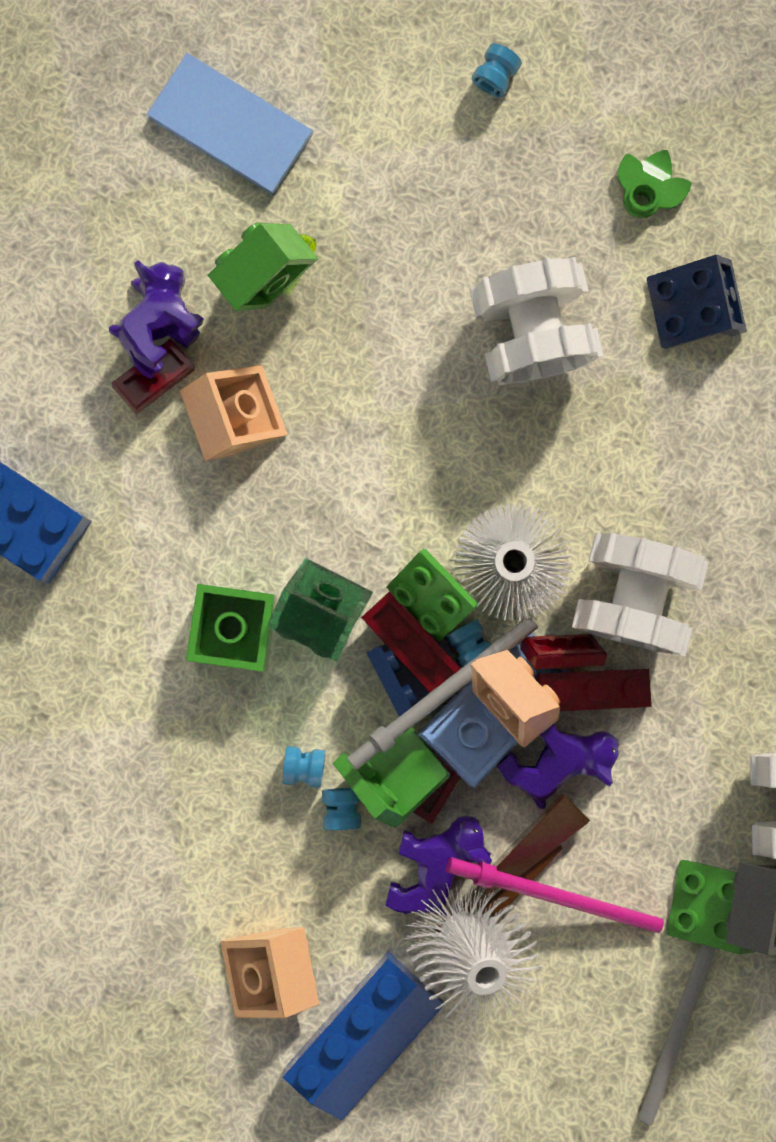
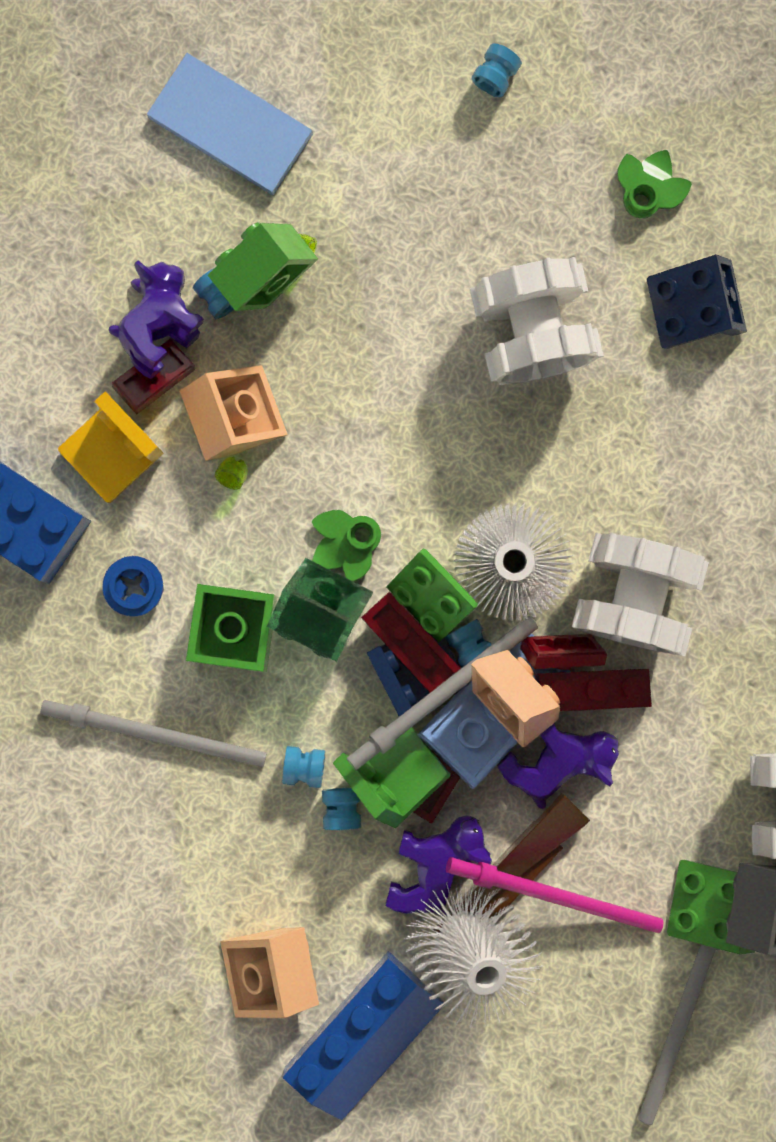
(82, 716): none -> light grey bar
(110, 449): none -> yellow bracket
(115, 589): none -> blue gear
(206, 289): none -> dark azure wheel
(231, 473): none -> clear neon green hinge
(340, 545): none -> bright green plate

